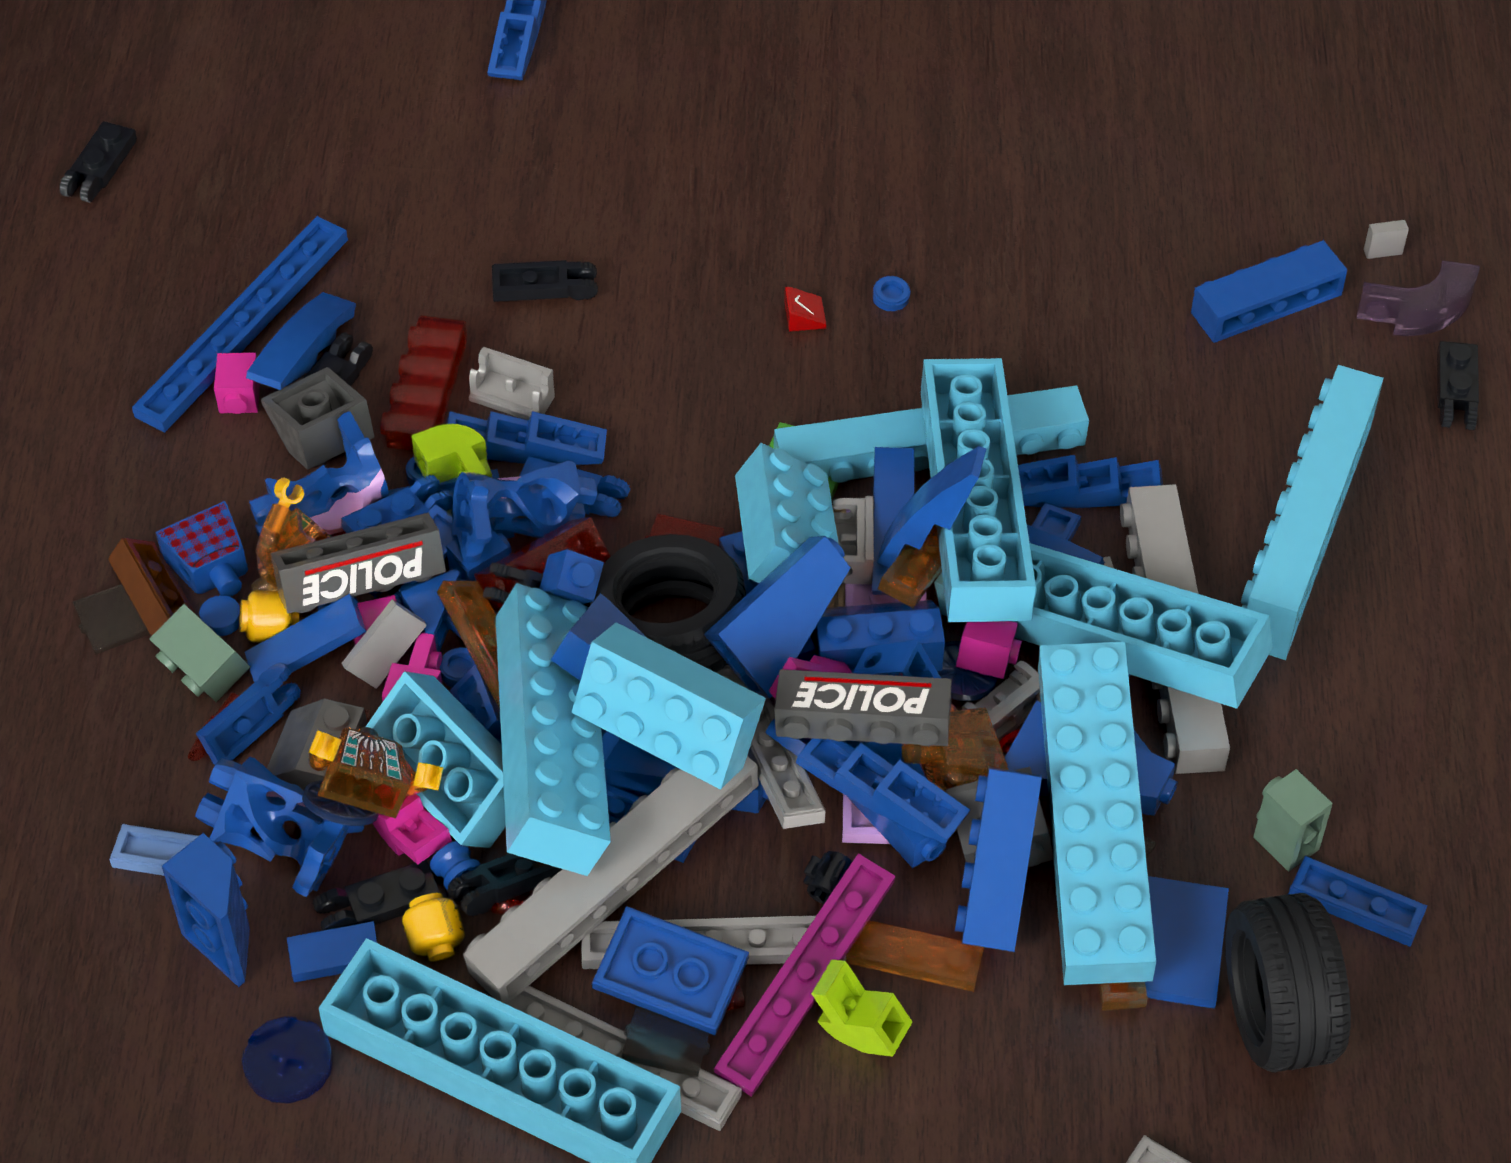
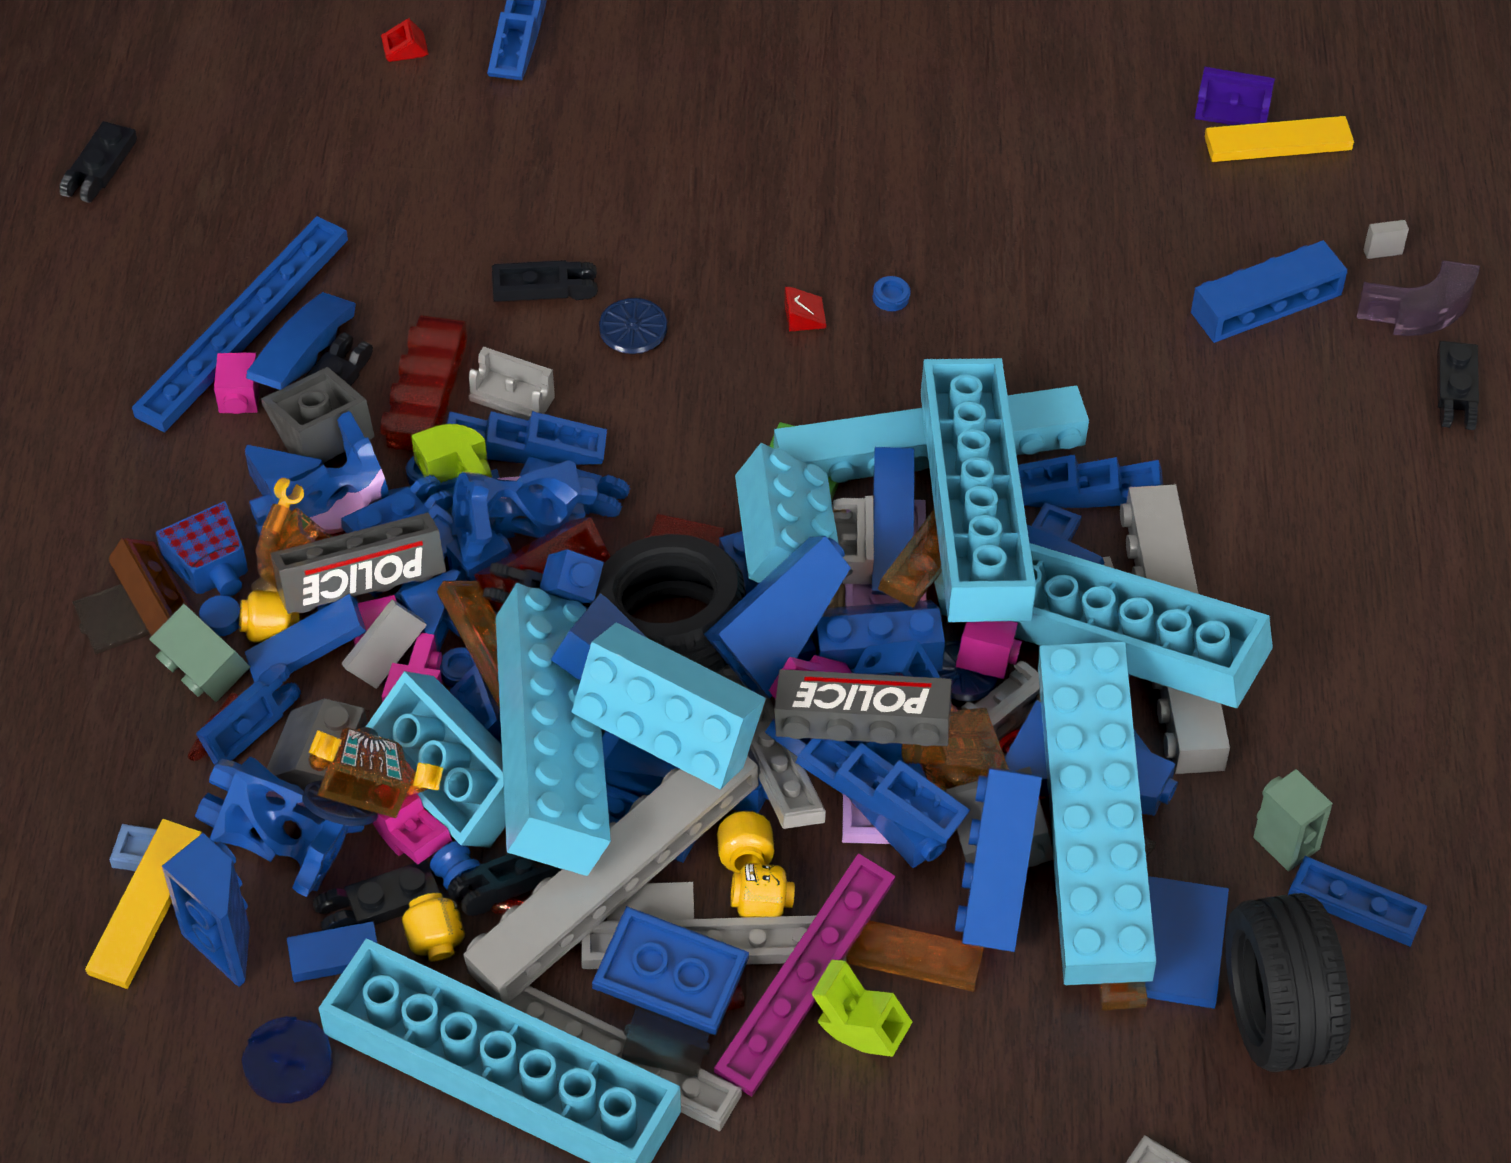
(139, 909): none -> yellow tile
(274, 464): none -> blue slope
(404, 42): none -> red slope
(633, 325): none -> dark blue wheel
(661, 900): none -> light grey tile
(745, 839): none -> yellow head
(761, 891): none -> yellow head
(825, 874): black gear -> none
(934, 503): blue slope -> none
(1233, 97): none -> dark purple hinge
(1278, 138): none -> yellow tile
(1312, 504): medium azure brick -> none

